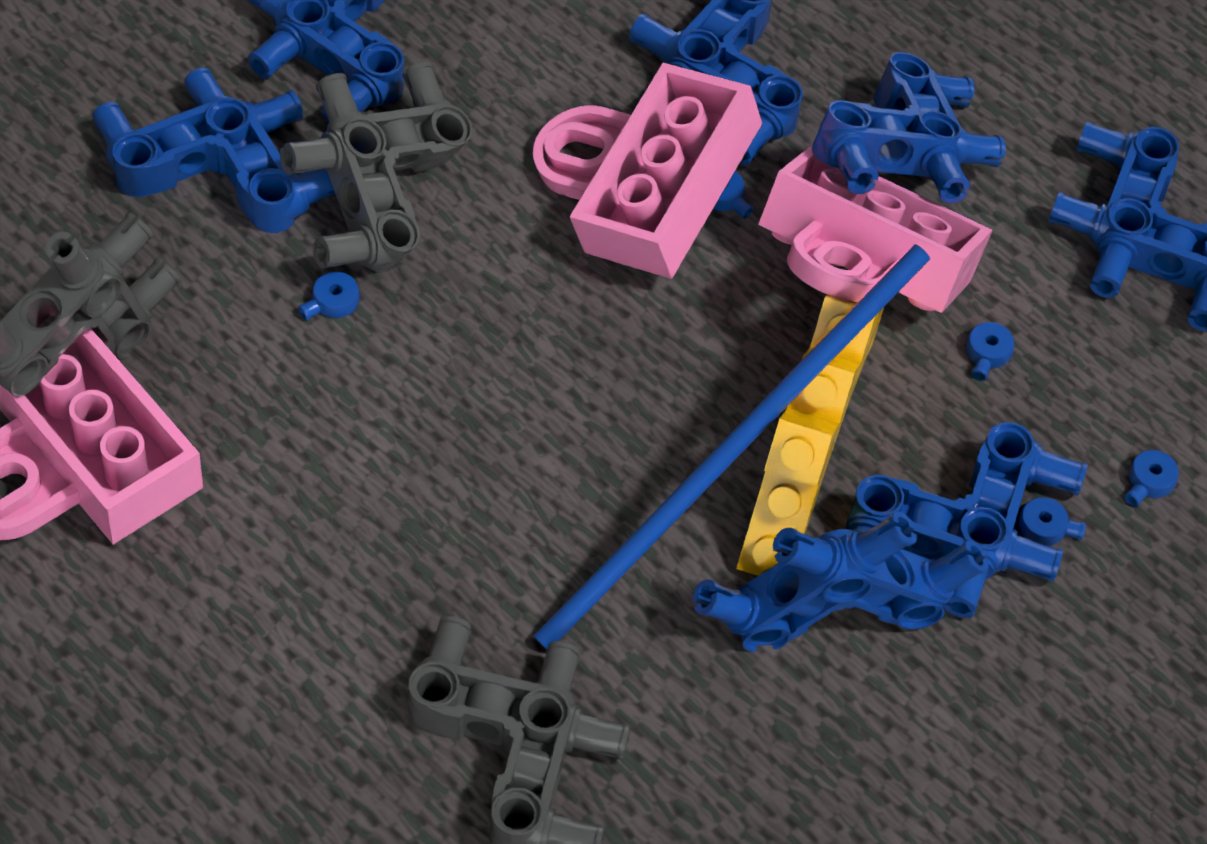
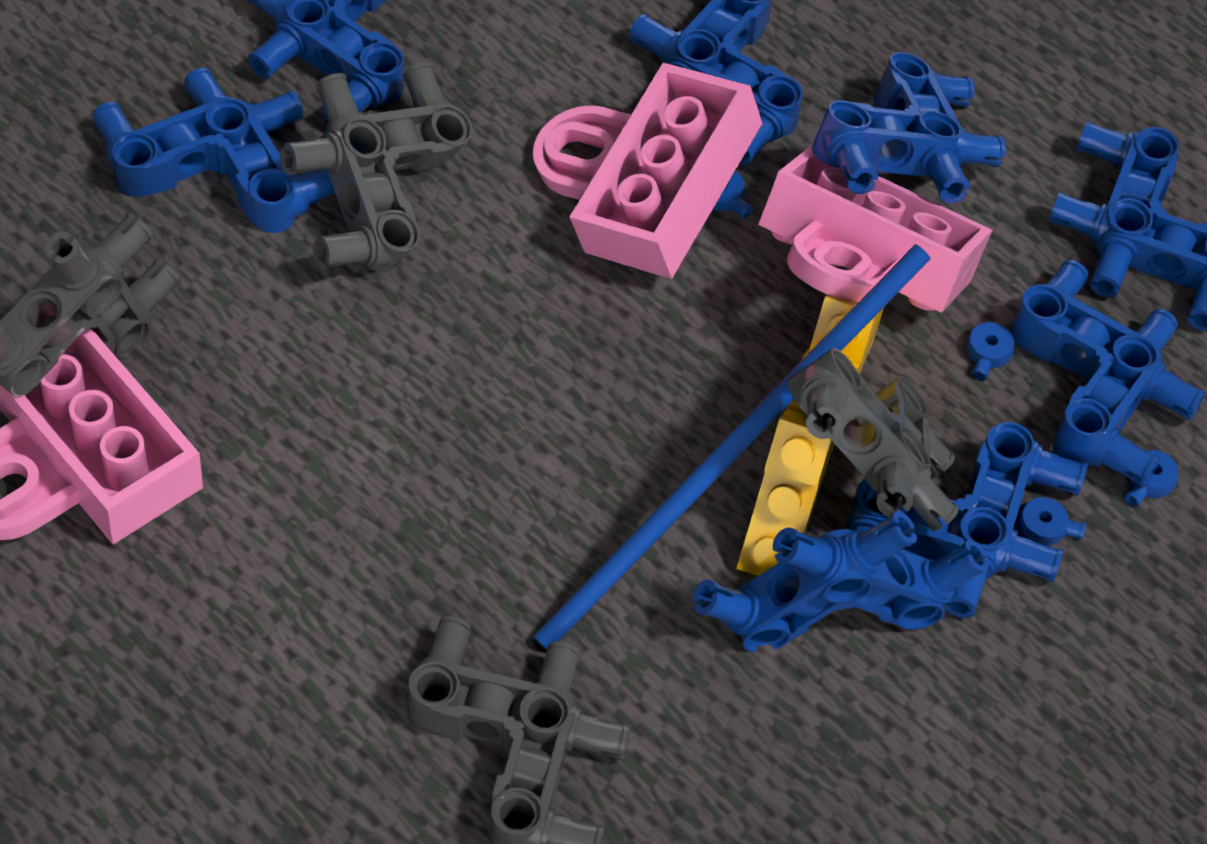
(326, 302): blue piece -> none
(894, 437): none -> dark grey pin
(1117, 369): none -> blue pin

